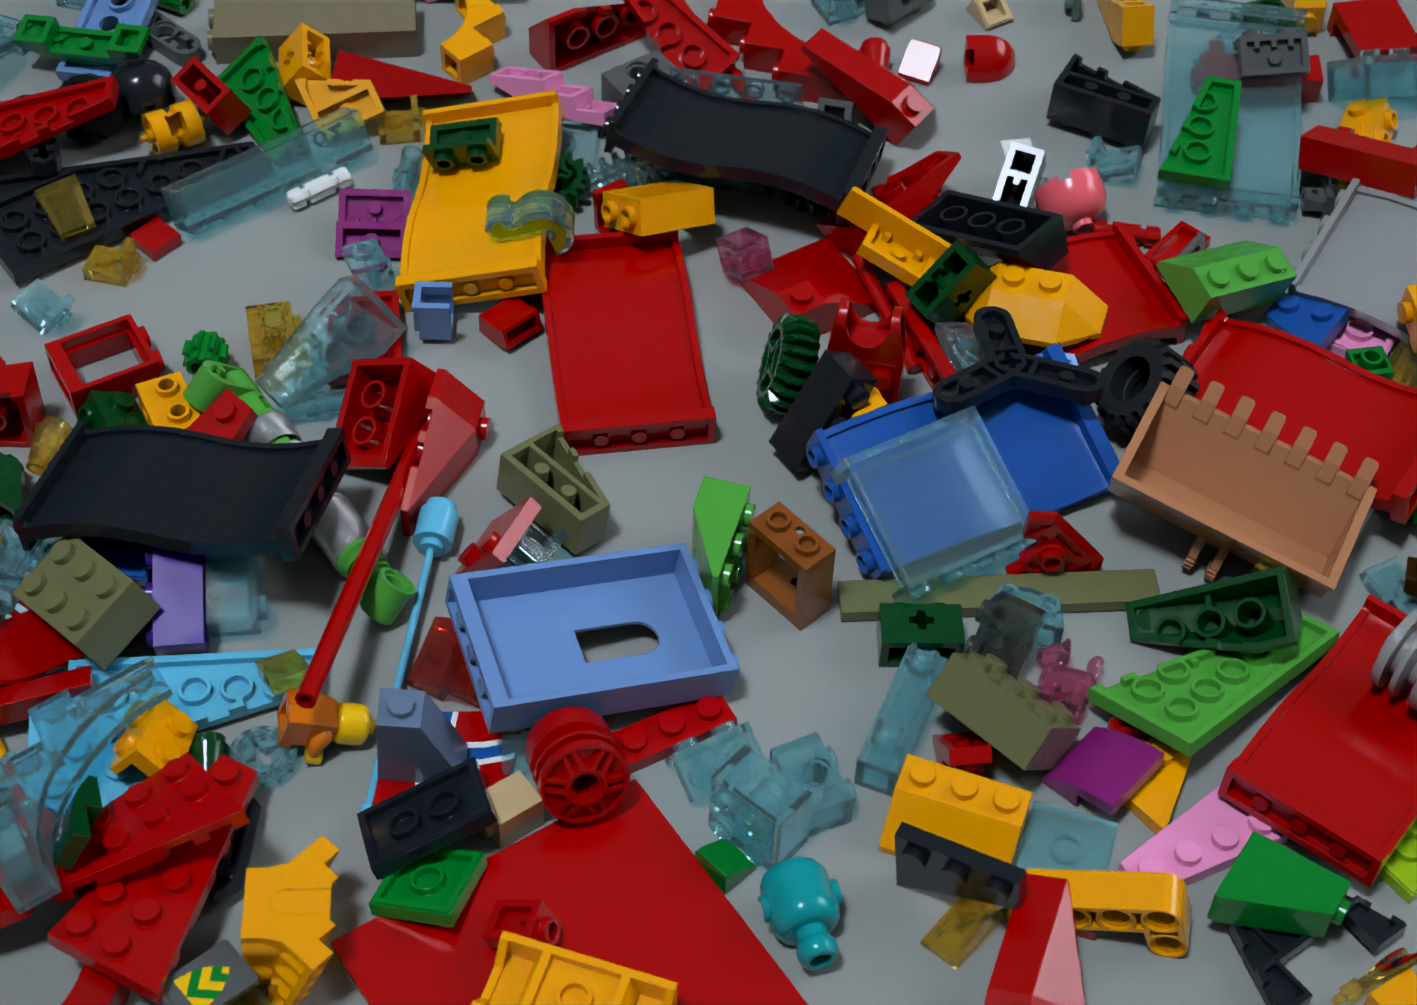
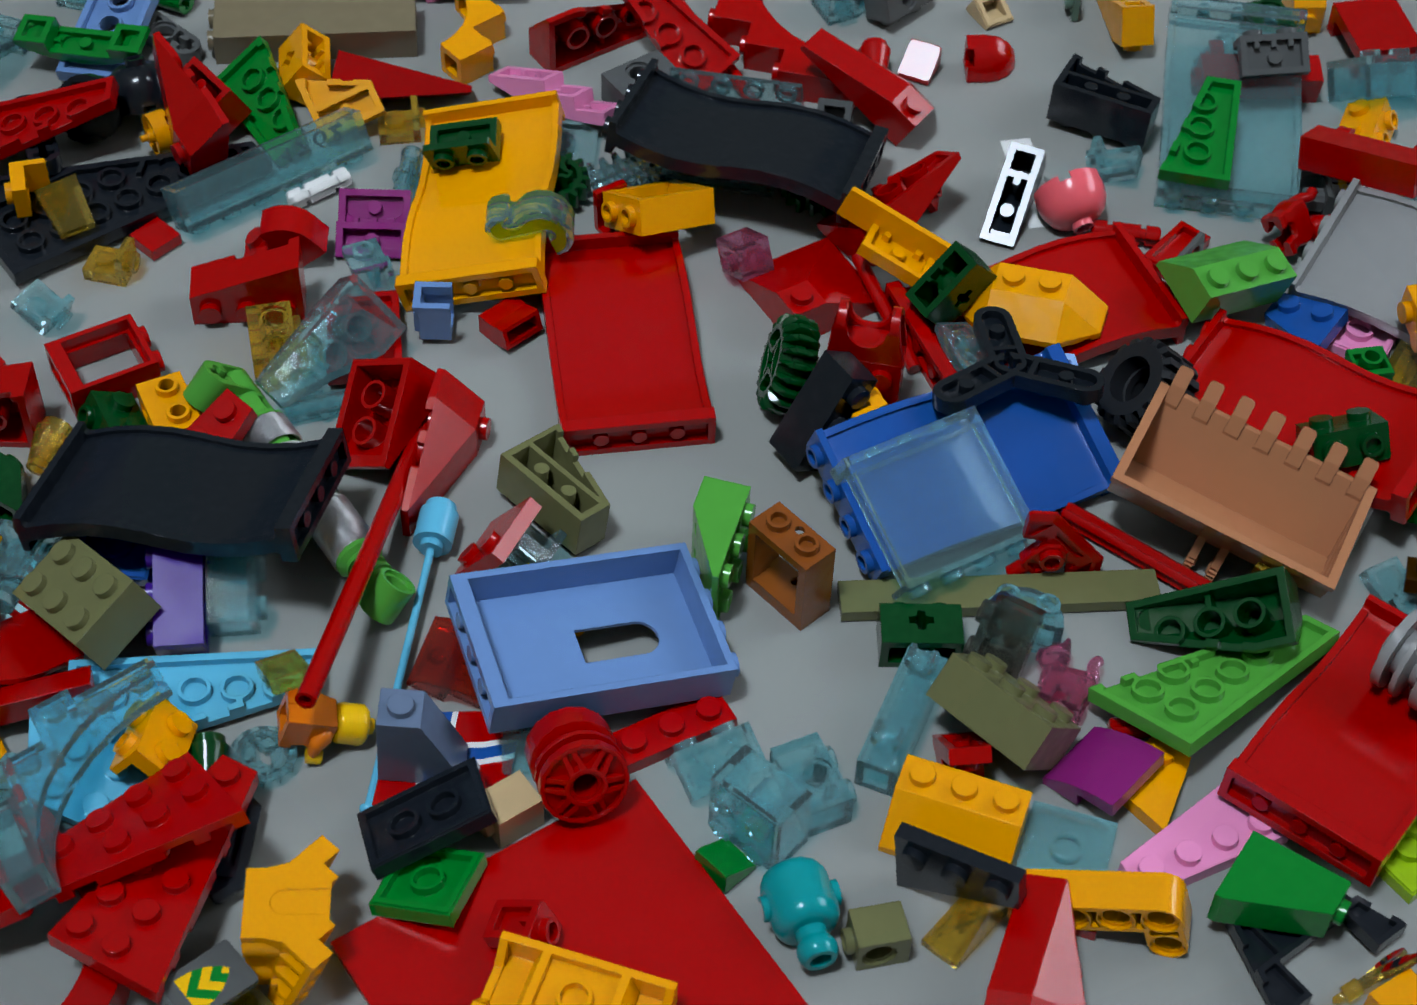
(25, 178): none -> light orange bracket
(75, 824): dark green slope -> none
(193, 116): none -> red wedge
(204, 347): green gear -> none
(229, 284): none -> red wedge
(287, 222): none -> red brick
(876, 935): none -> olive brick
(997, 228): black slope -> none
(1131, 548): none -> red axle
(1294, 222): none -> red animal
(1359, 429): none -> dark green bracket

